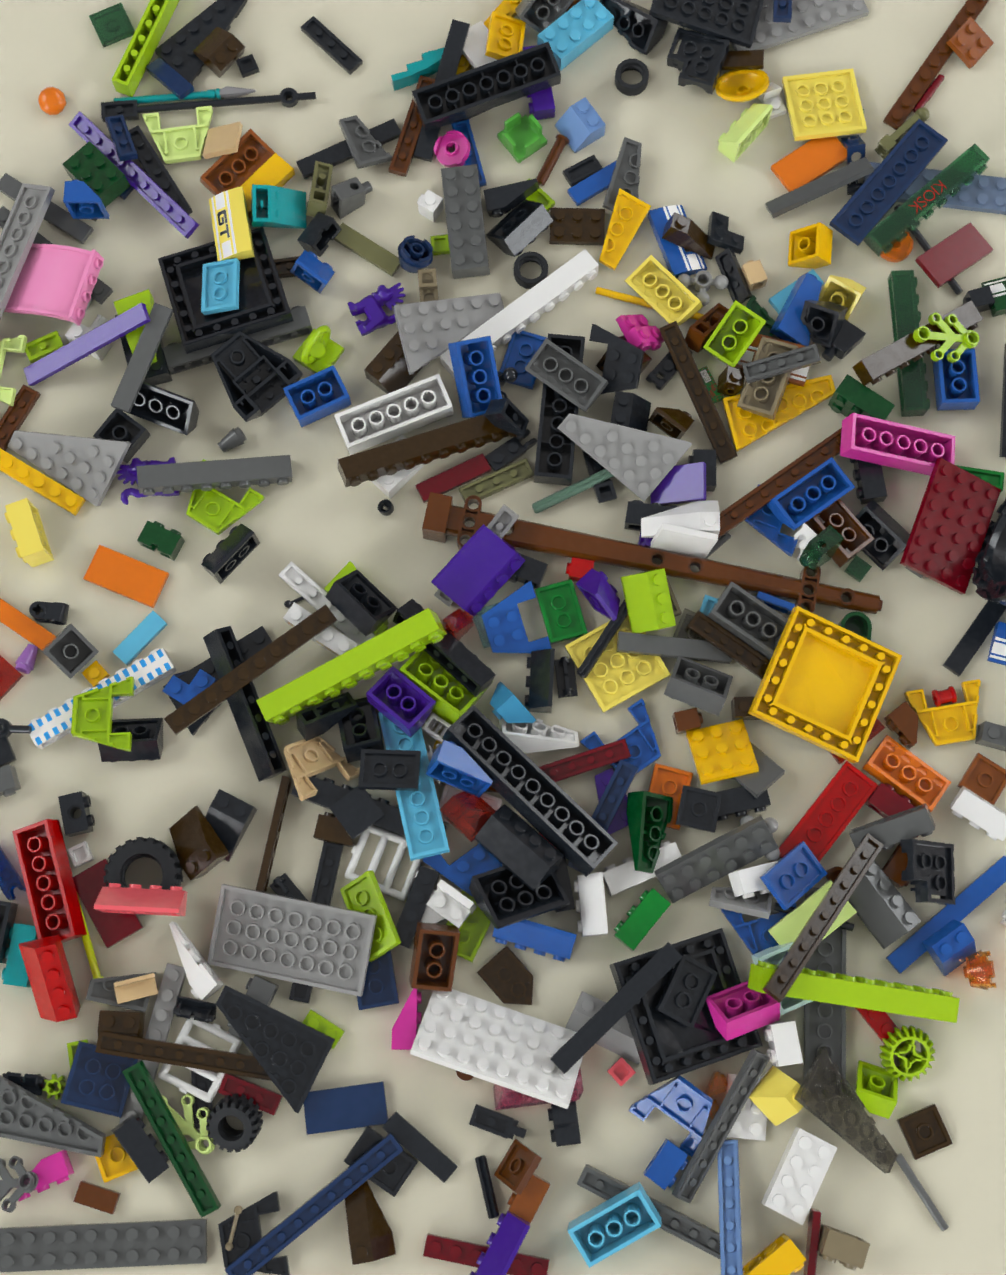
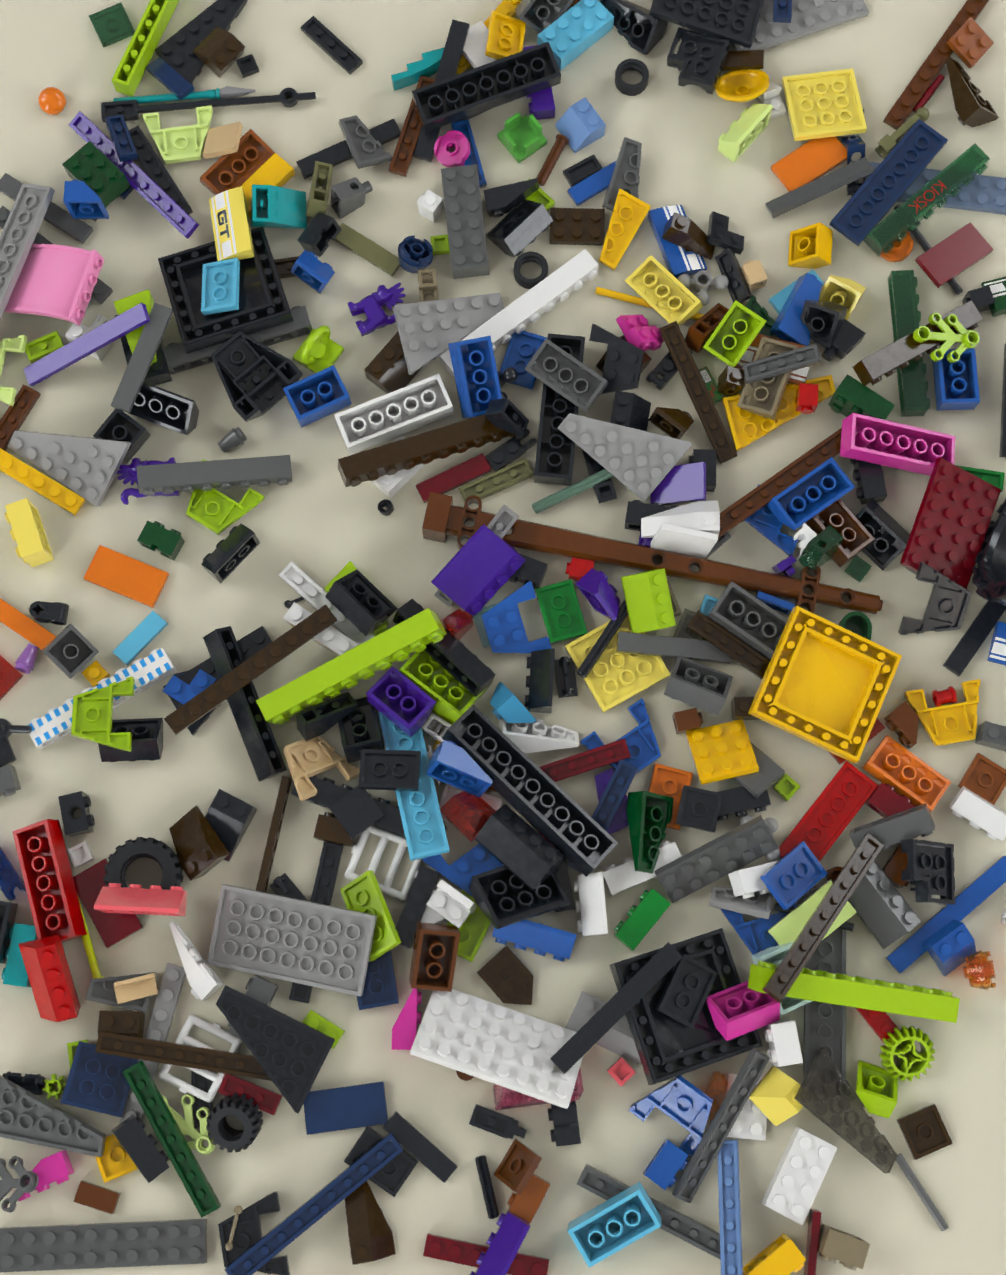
(202, 1010): black hinge -> none
(785, 566): none -> dark purple tile
(786, 787): none -> lime tile
(806, 398): none -> red brick
(945, 606): none -> black wing
(968, 103): none -> dark brown wedge

